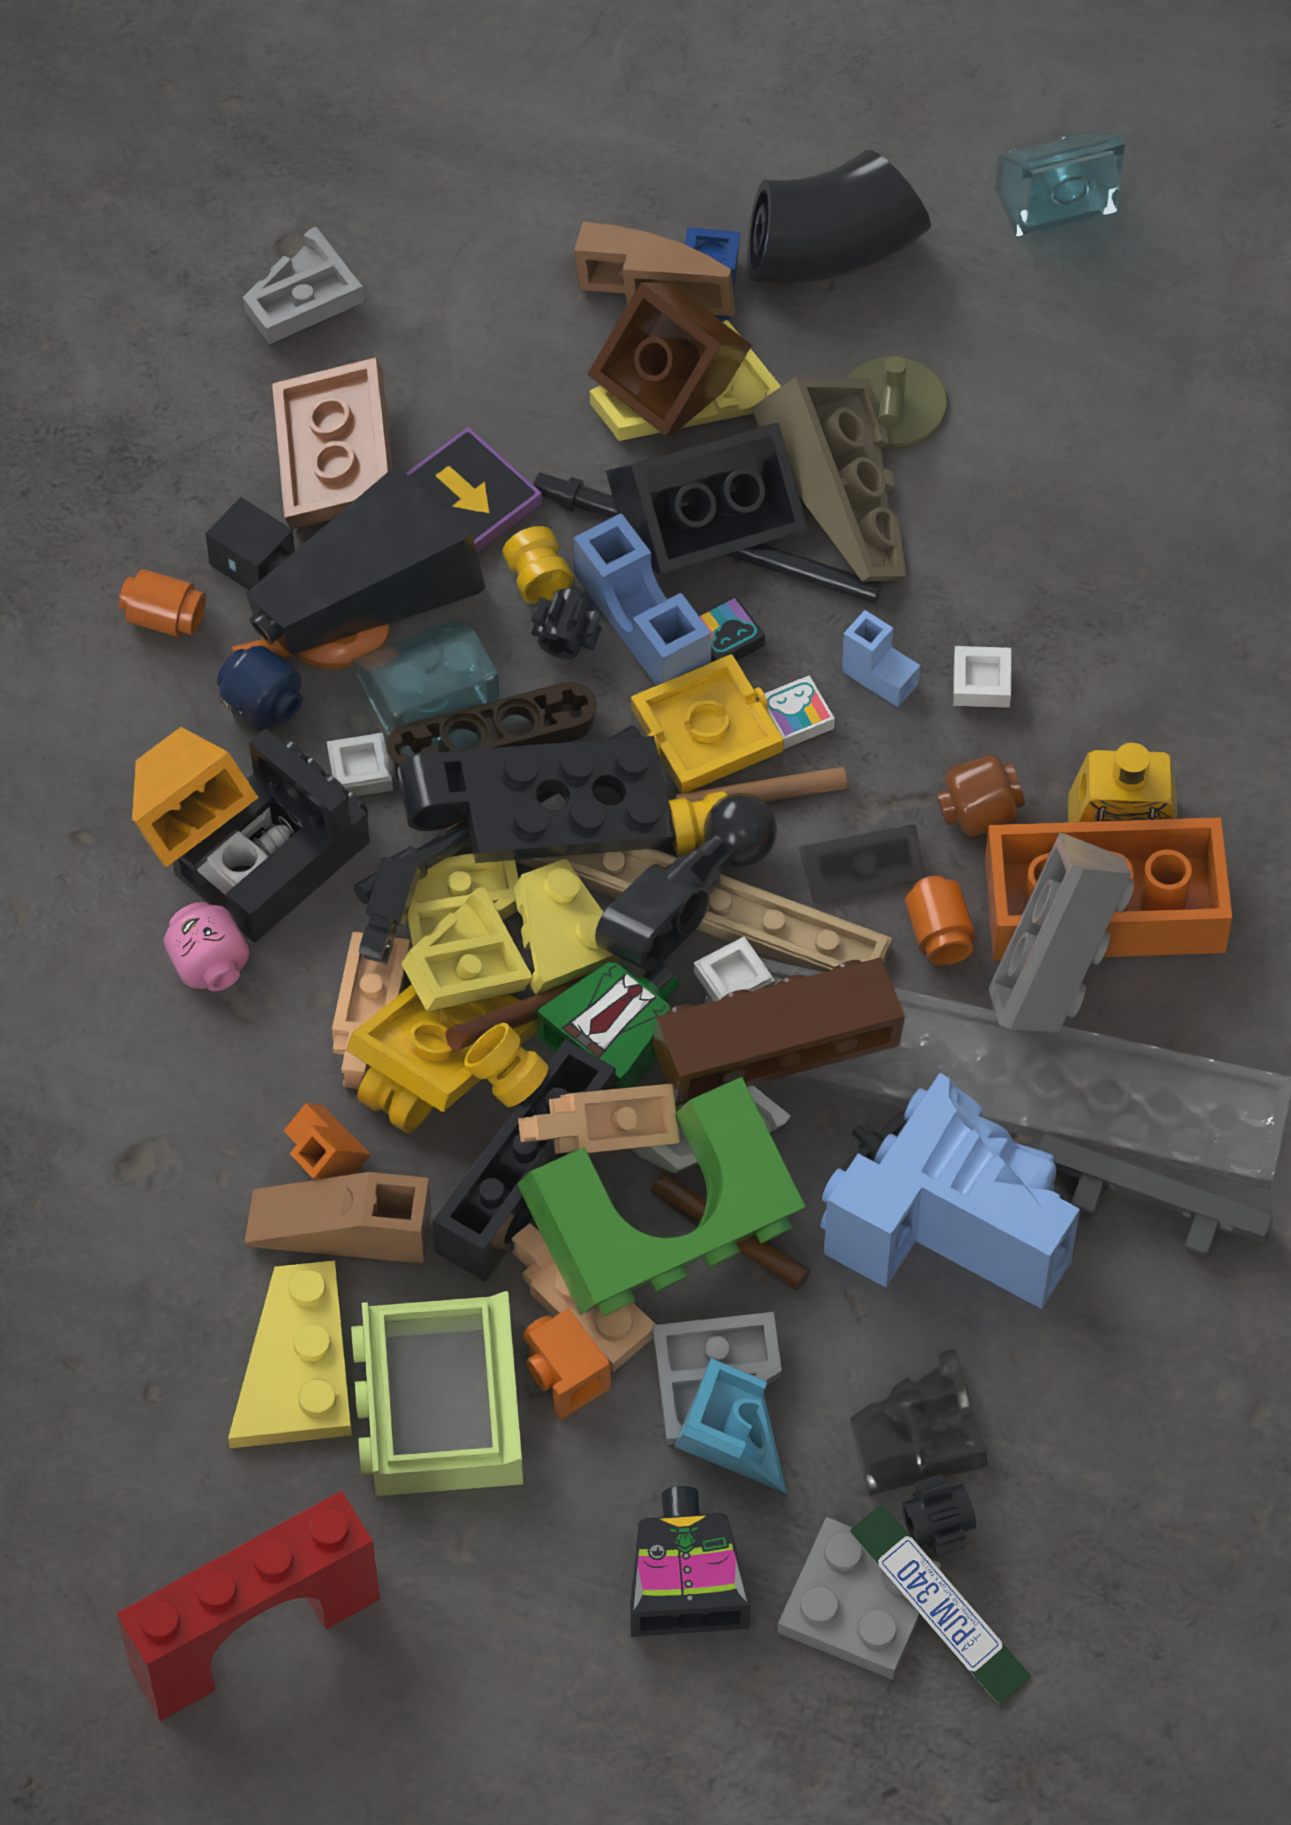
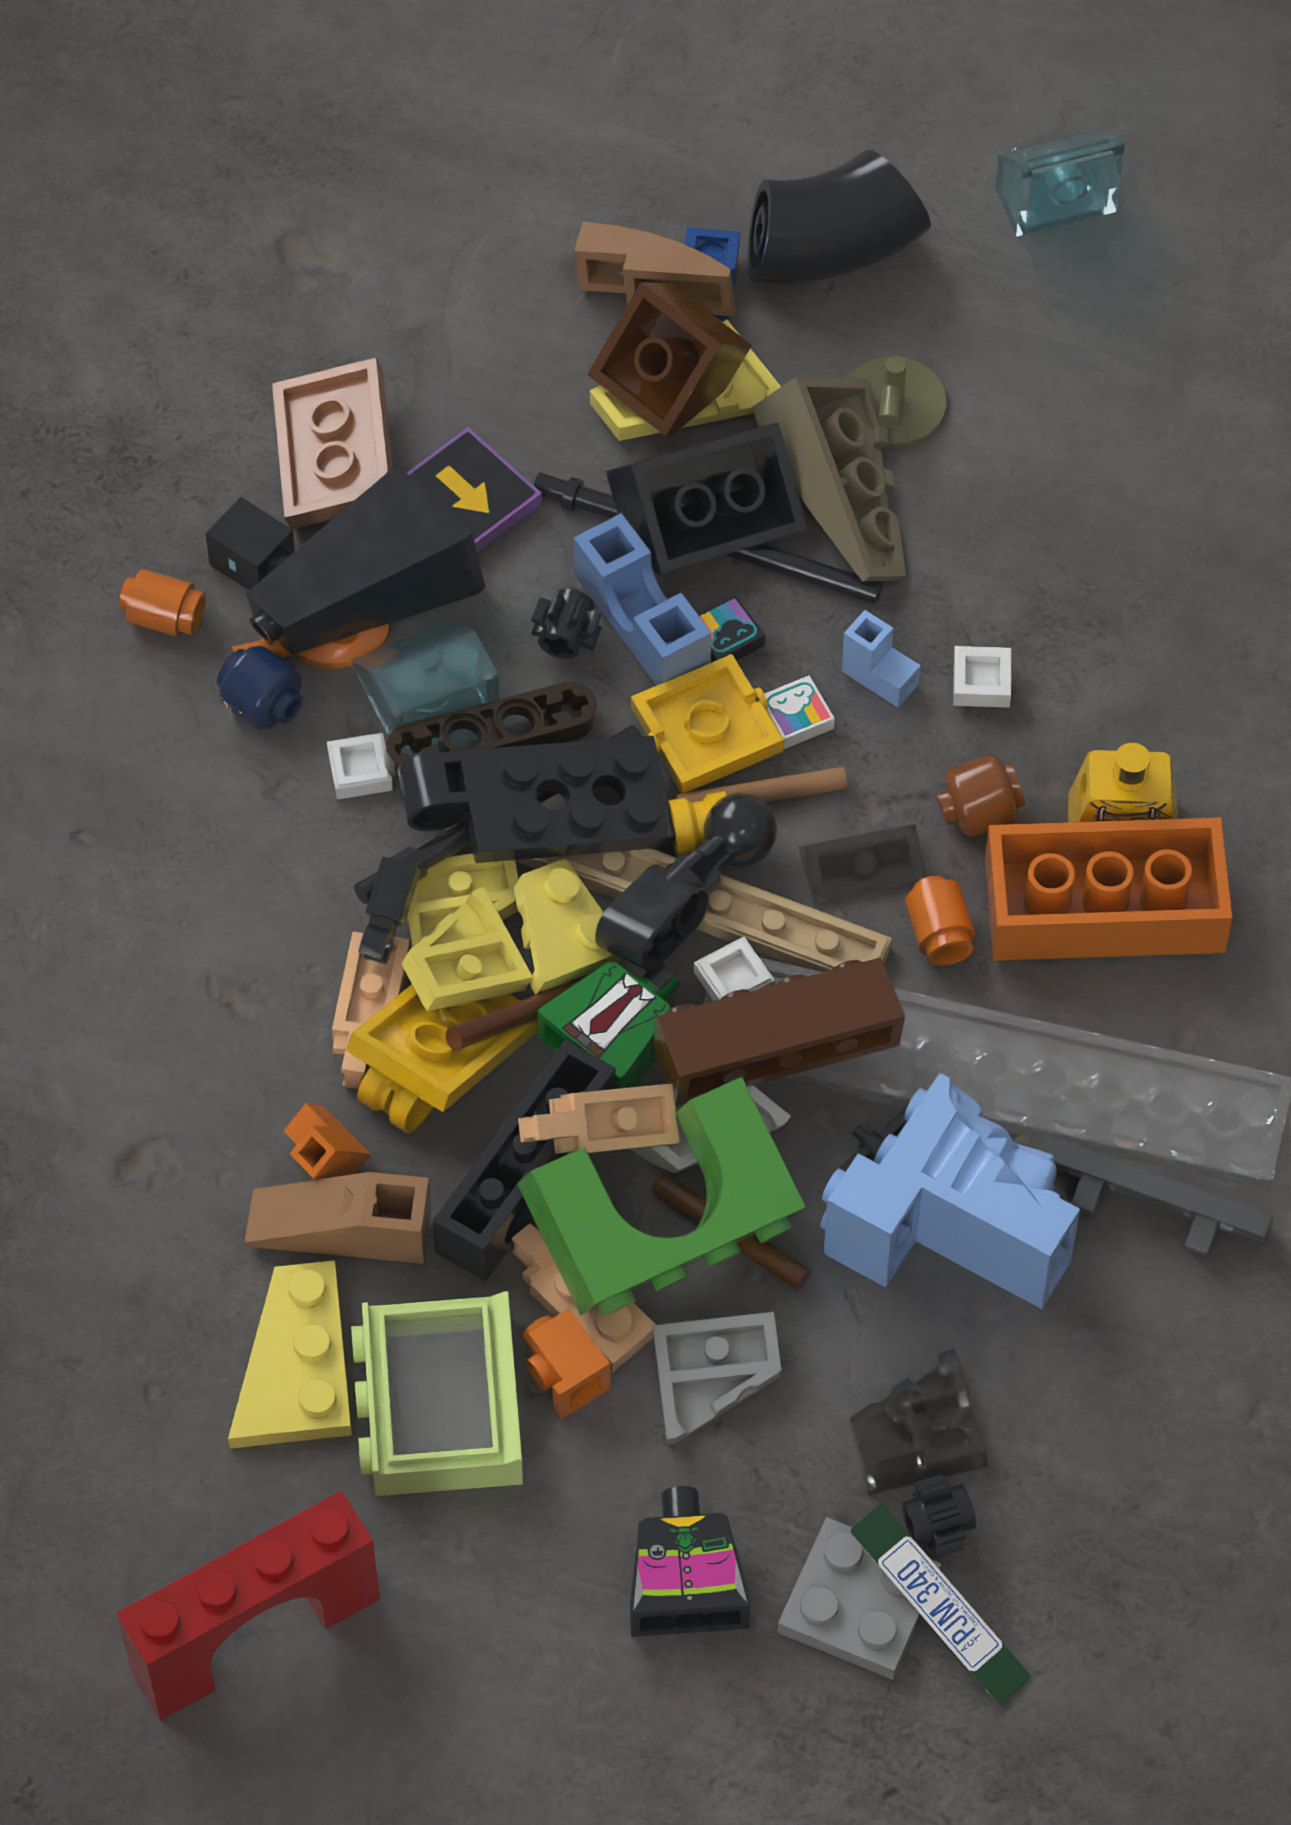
(186, 793): light orange slope -> none
(206, 946): bright pink head -> none
(289, 836): black brick -> none
(302, 290): light grey wing -> none
(506, 1065): yellow wheel -> none
(536, 561): yellow wheel -> none
(733, 1426): medium azure slope -> none
(1060, 936): light grey slope -> none

